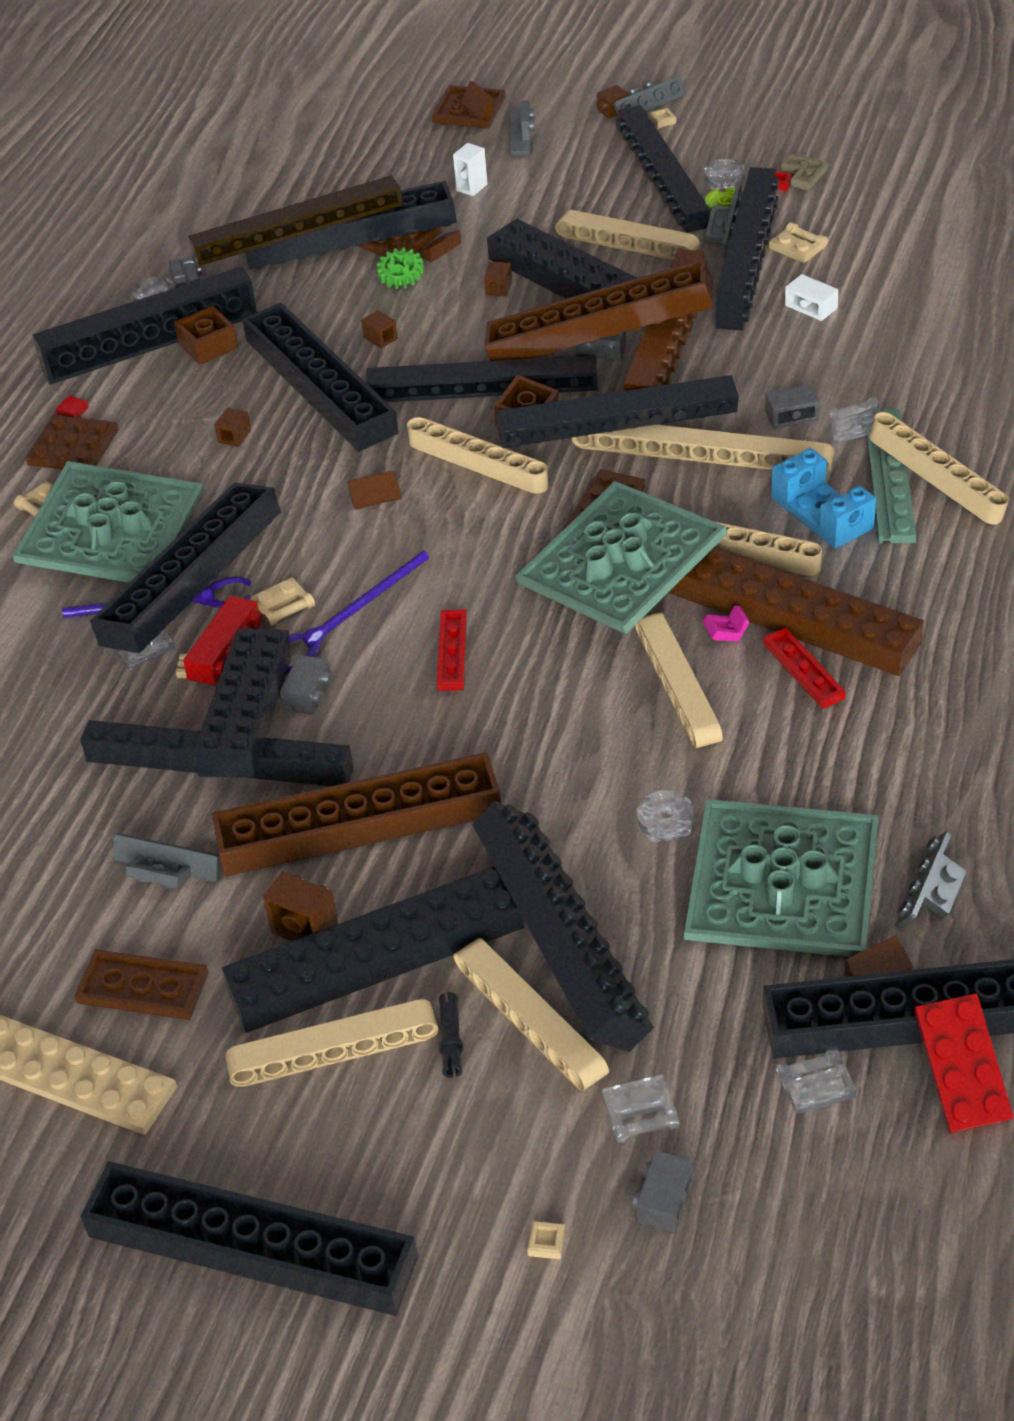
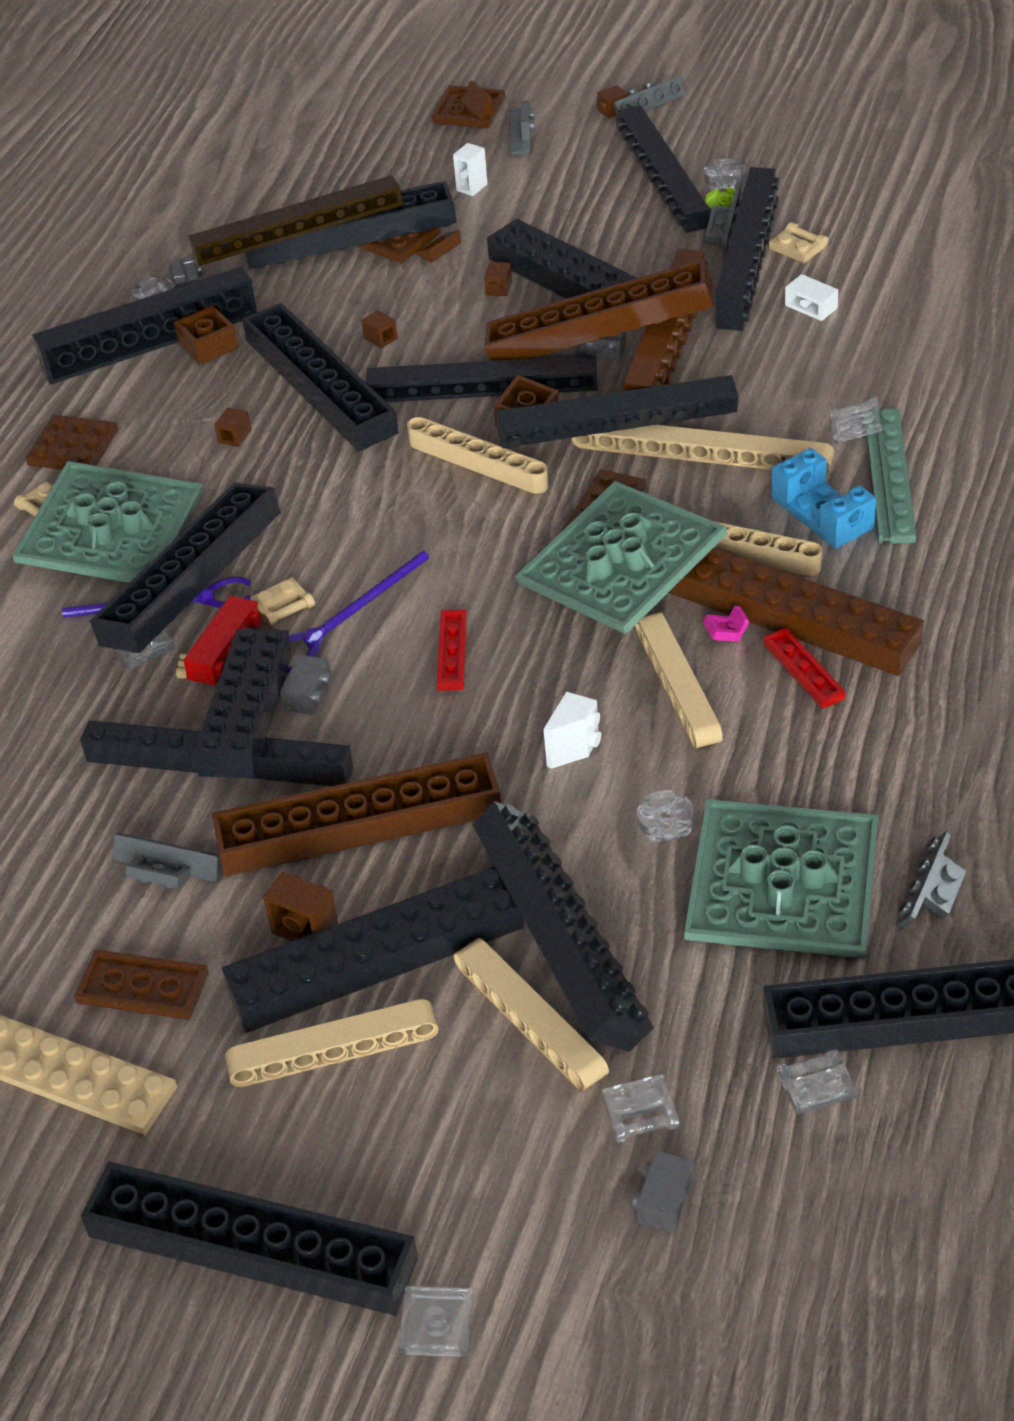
(72, 407): red tile -> none
(374, 489): reddish brown slope -> none
(400, 268): bright green gear -> none
(436, 1321): none -> clear plate
(450, 1044): black pin -> none
(546, 1240): tan tile -> none
(572, 730): none -> white slope
(624, 234): tan beam -> none
(662, 118): tan tile -> none
(784, 180): red tile -> none
(792, 406): flat silver brick -> none
(805, 170): dark tan plate -> none
(880, 958): reddish brown slope -> none
(939, 468): tan beam -> none
(963, 1063): red plate -> none

